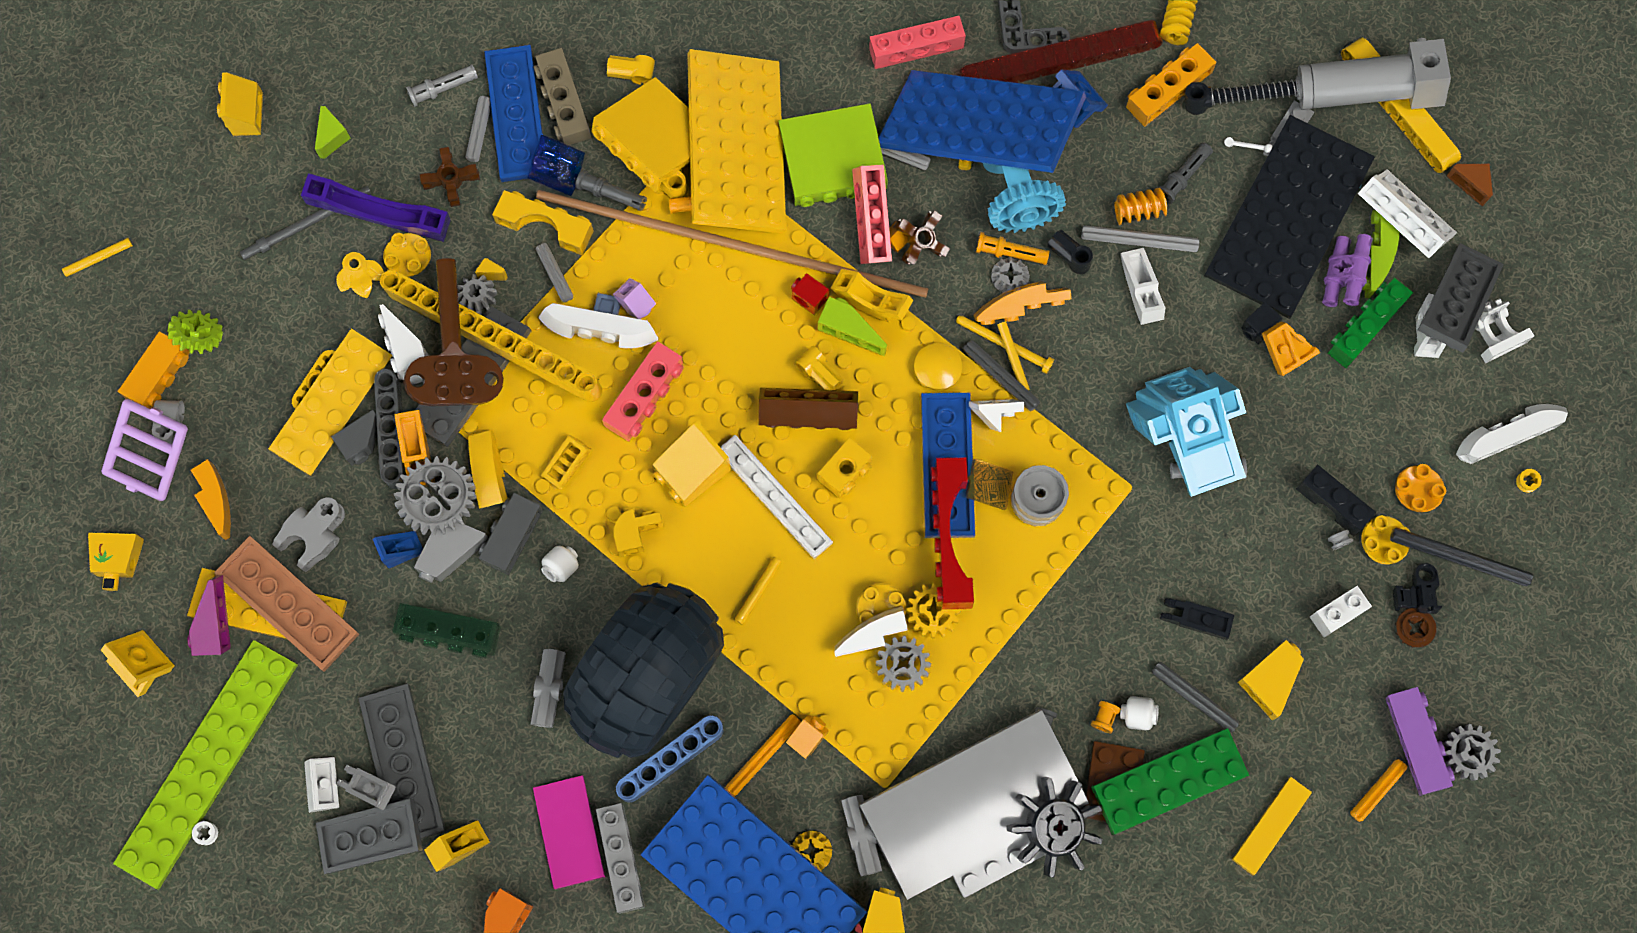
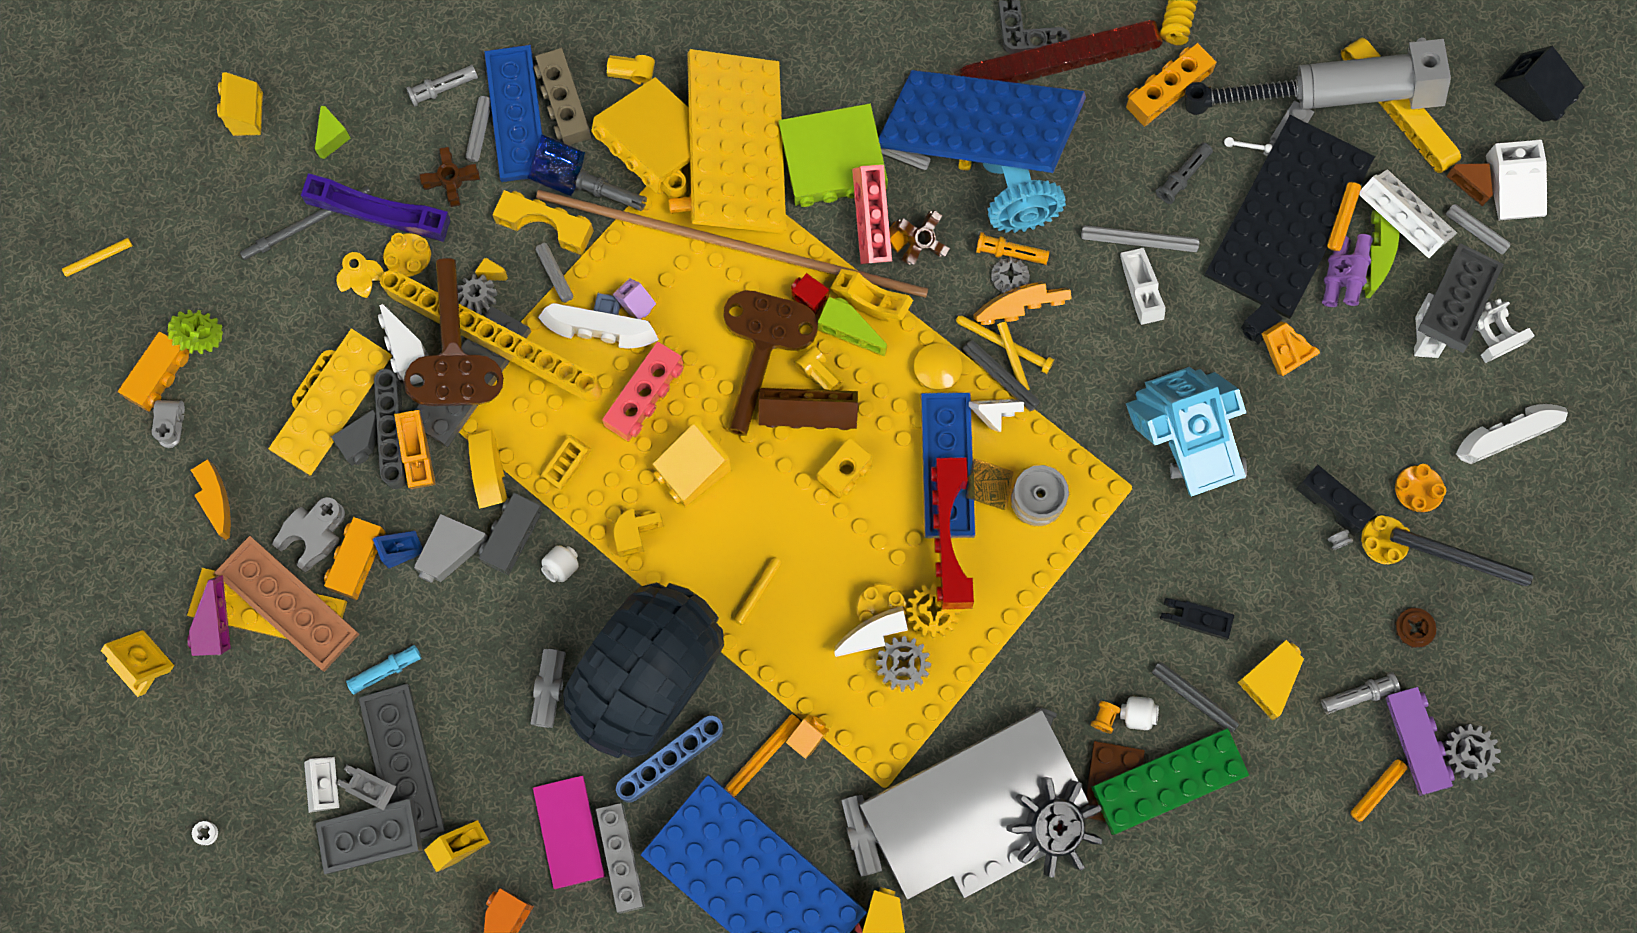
(113, 556): yellow torso -> none
(116, 450): lavender bar -> none
(205, 765): lime plate -> none
(353, 558): none -> light orange brick
(393, 664): none -> medium azure pin
(417, 511): light grey gear -> none
(447, 630): clear green brick -> none
(769, 325): none -> reddish brown piece
(776, 498): white tile -> none
(820, 841): yellow gear -> none
(917, 42): coral brick -> none
(1069, 250): black piece -> none
(1076, 81): blue bracket -> none
(1140, 204): light orange piece -> none
(1271, 826): yellow tile -> none
(1340, 611): white brick -> none
(1344, 216): none -> light orange axle
(1371, 321): green brick -> none
(1371, 690): none -> light grey pin
(1421, 593): black piece -> none
(1478, 229): none -> light grey axle
(1518, 179): none -> white slope
(1521, 483): yellow bush -> none
(1541, 83): none -> black slope

